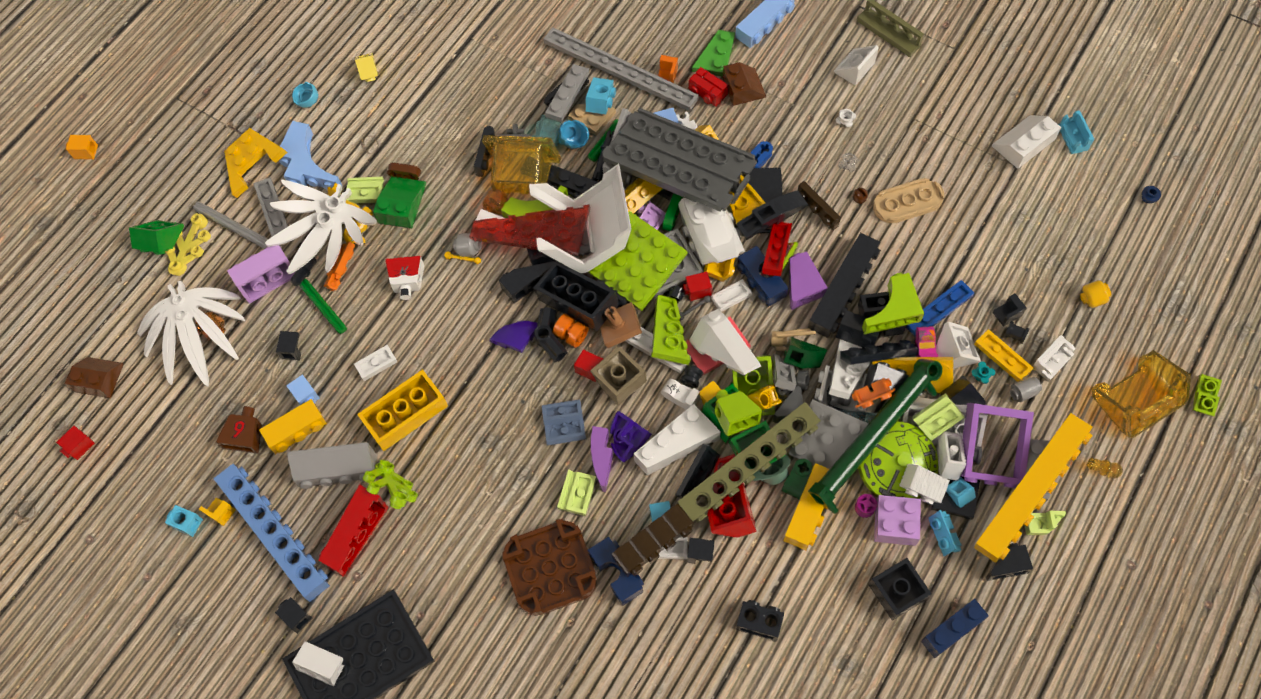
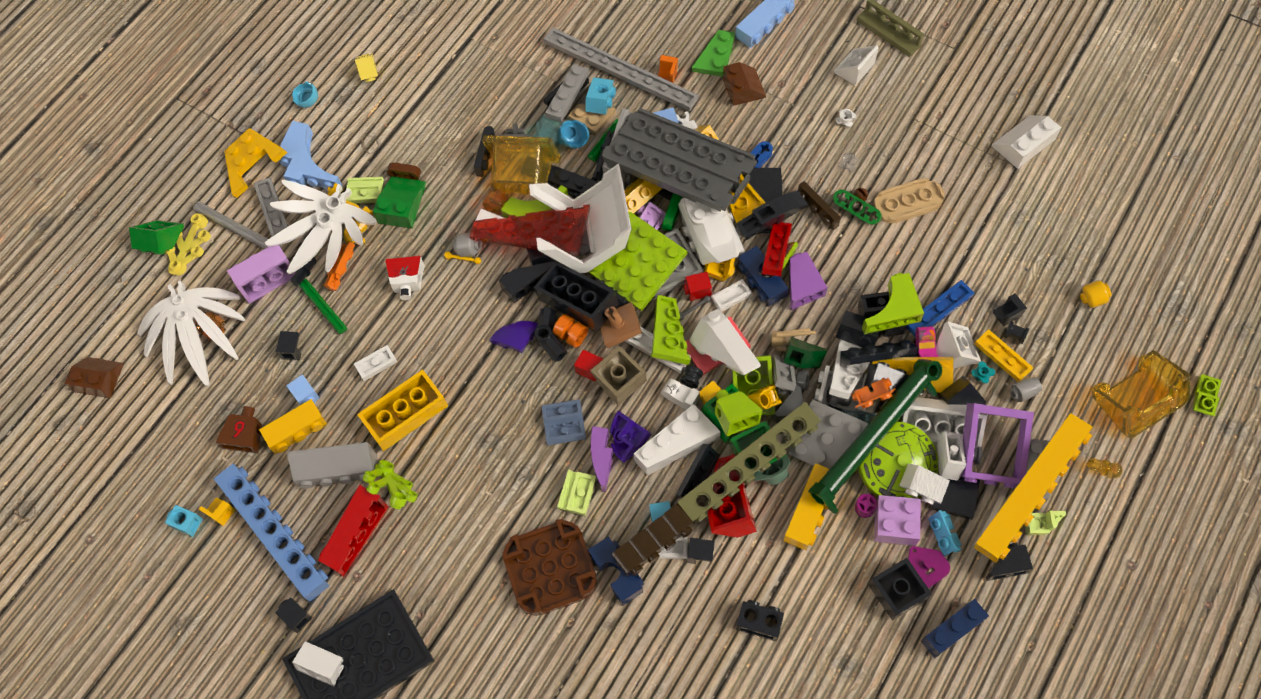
(75, 443): red brick -> none
(81, 147): light orange brick -> none
(677, 293): black plate -> none
(708, 87): red brick -> none
(797, 481): dark green piece -> none
(843, 204): none -> green beam
(844, 285): black brick -> none
(926, 559): none -> magenta piece
(938, 417): yellowish green plate -> none
(961, 492): medium azure slope -> none
(1054, 358): white hinge -> none
(1076, 133): medium azure hinge -> none
(1148, 197): dark blue plate -> none

